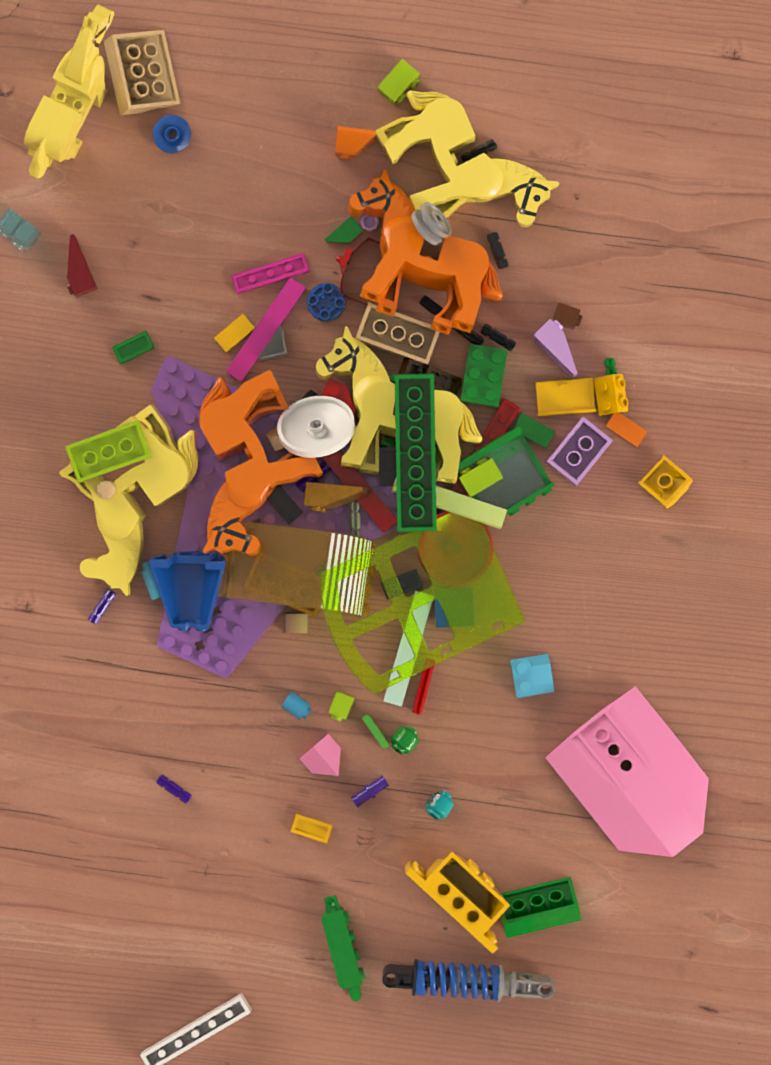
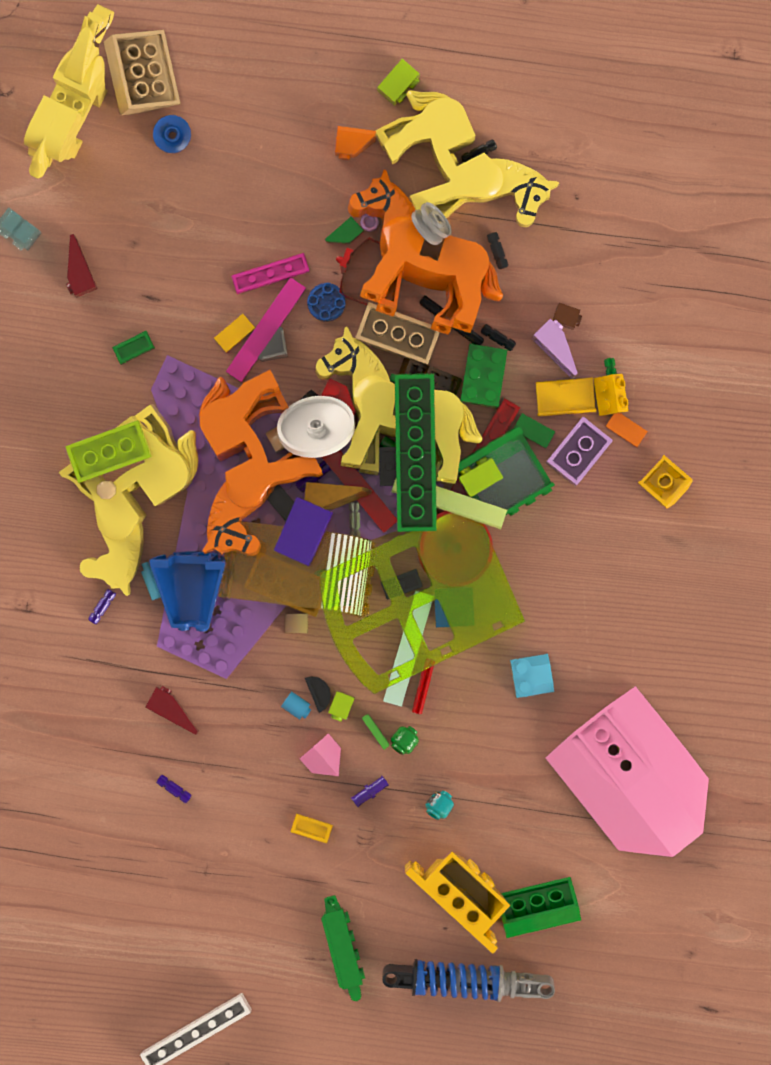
(168, 707): none -> dark red slope
(303, 531): none -> dark purple tile
(320, 692): none -> black tile

